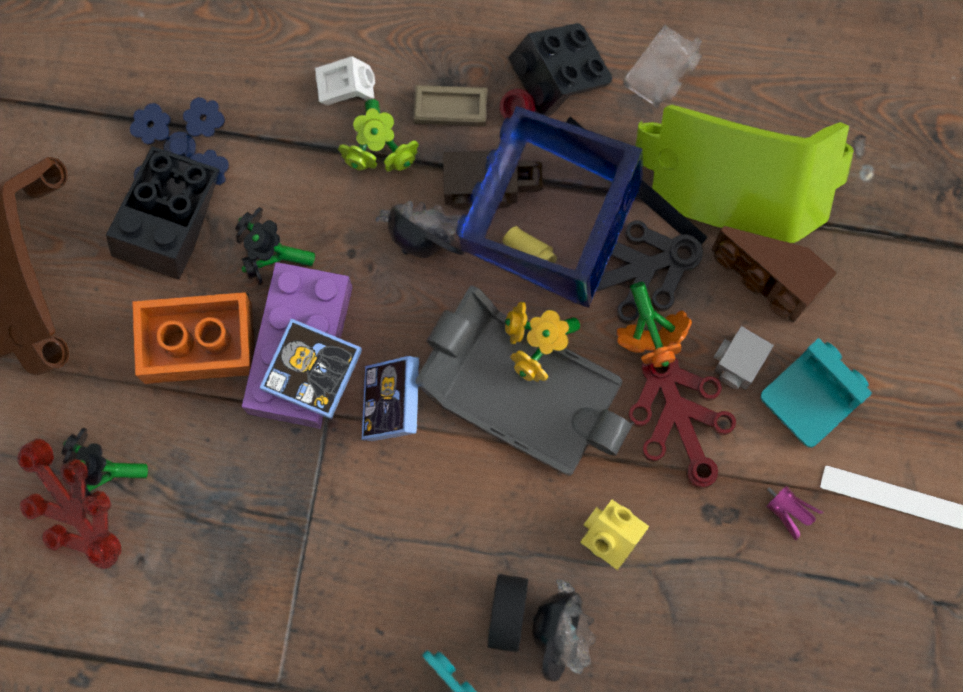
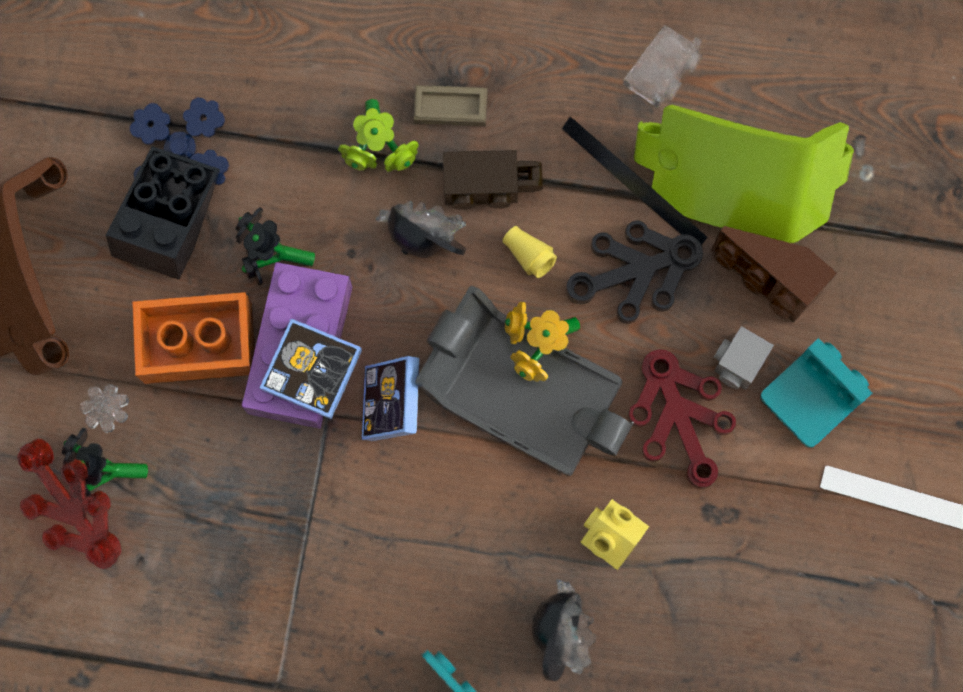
(105, 408): none -> clear plant
(344, 81): white bracket -> none
(507, 613): black tyre -> none
(515, 98): dark red plate -> none
(558, 65): black bracket -> none
(594, 152): clear blue windscreen -> none
(664, 342): orange plant -> none
(786, 502): flat silver piece -> none

